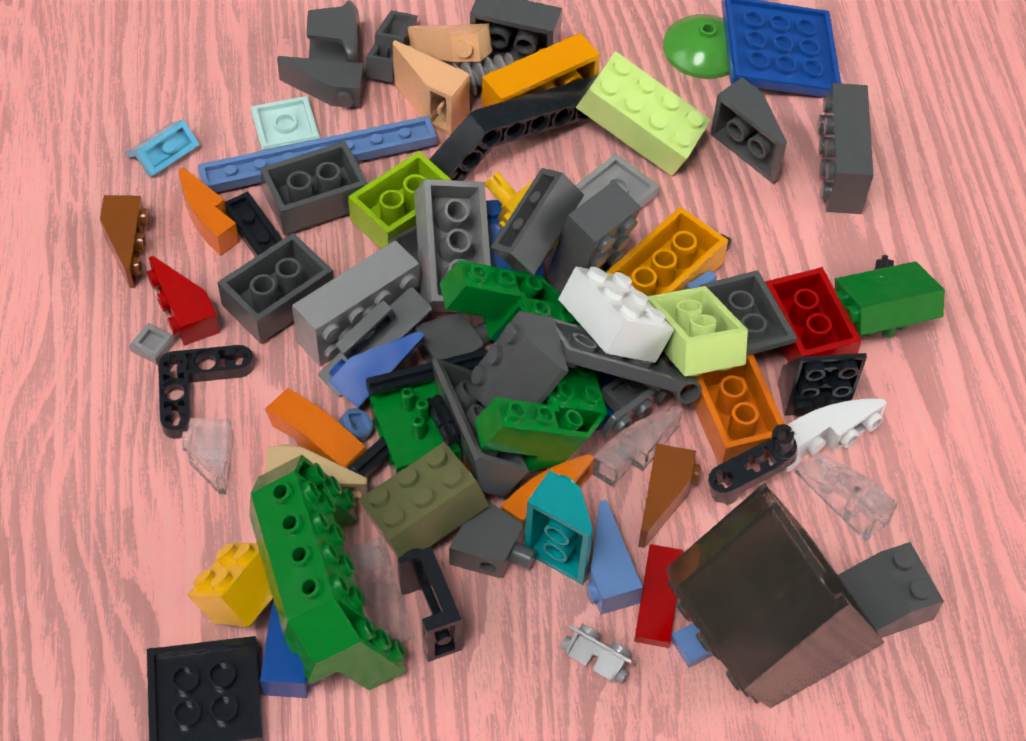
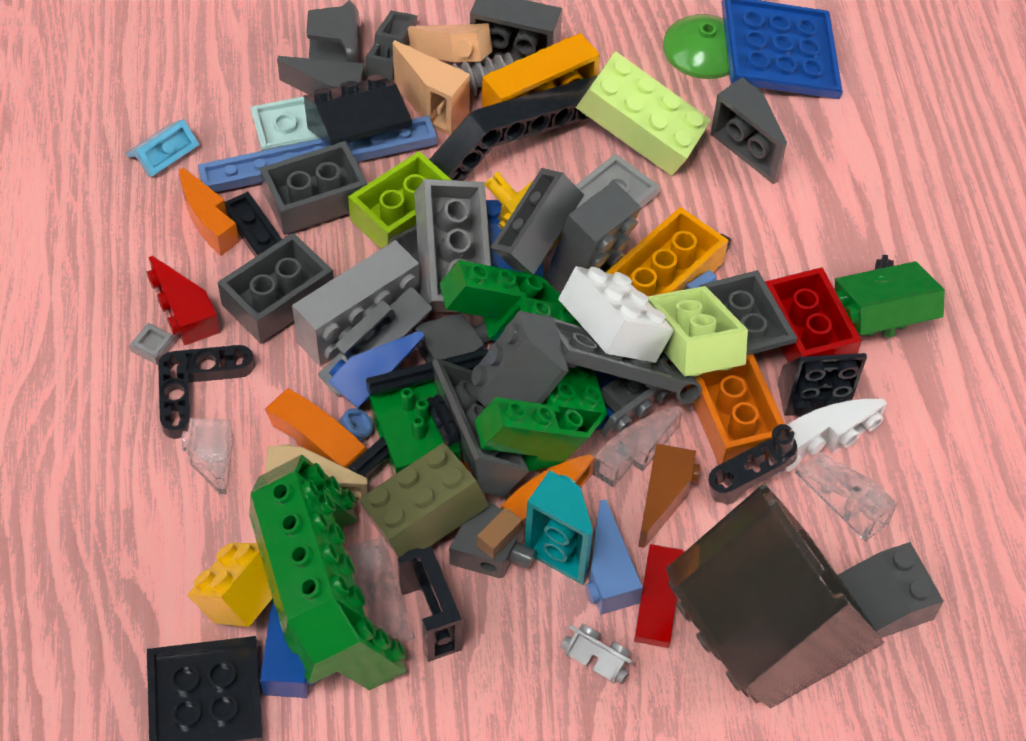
(123, 225): dark orange slope -> none
(356, 110): none -> black slope
(499, 533): none -> medium nougat piece
(689, 646): medium blue tile -> none
(845, 148): dark grey brick -> none

